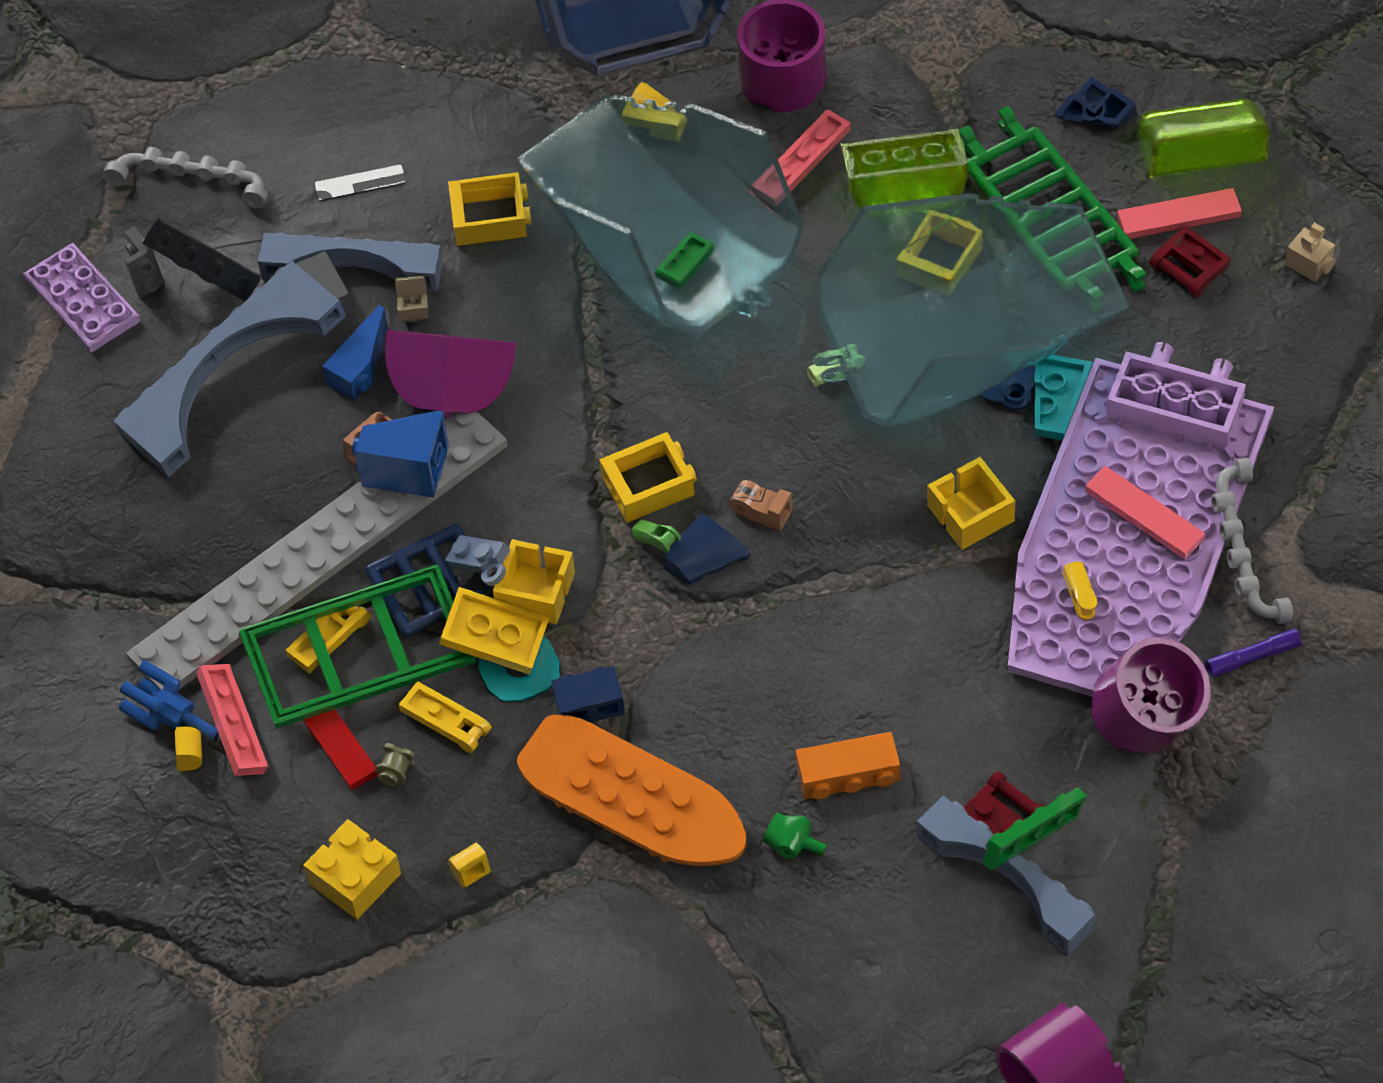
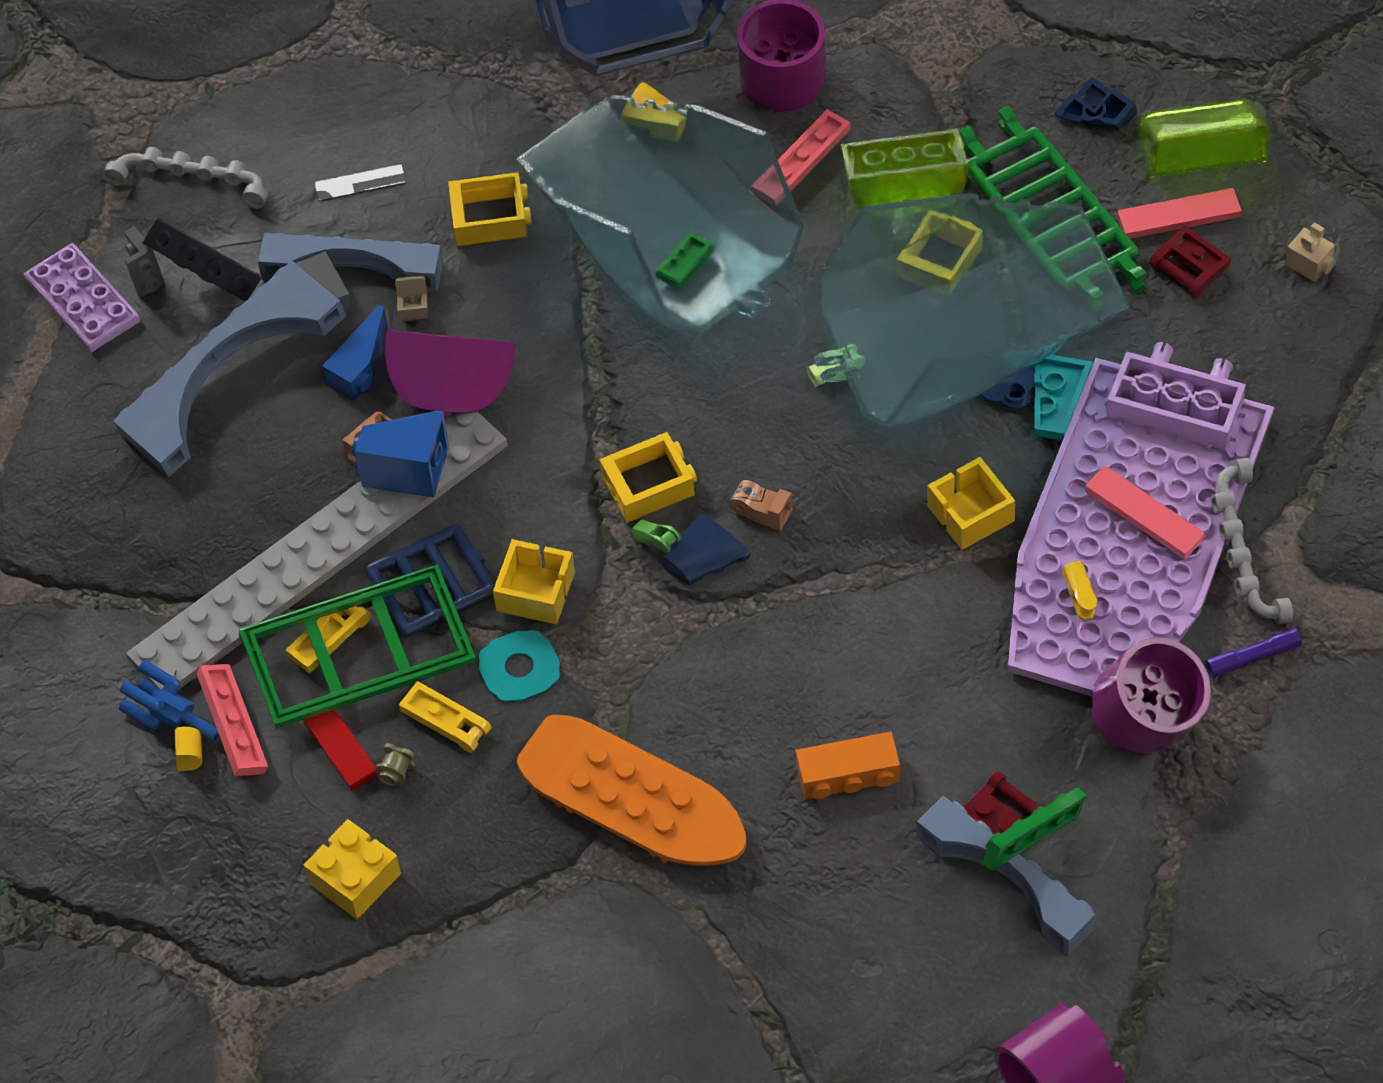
(469, 865): yellow brick -> none
(479, 556): sand blue hinge -> none
(494, 630): yellow plate -> none
(589, 694): dark blue brick -> none
(790, 835): green piece -> none

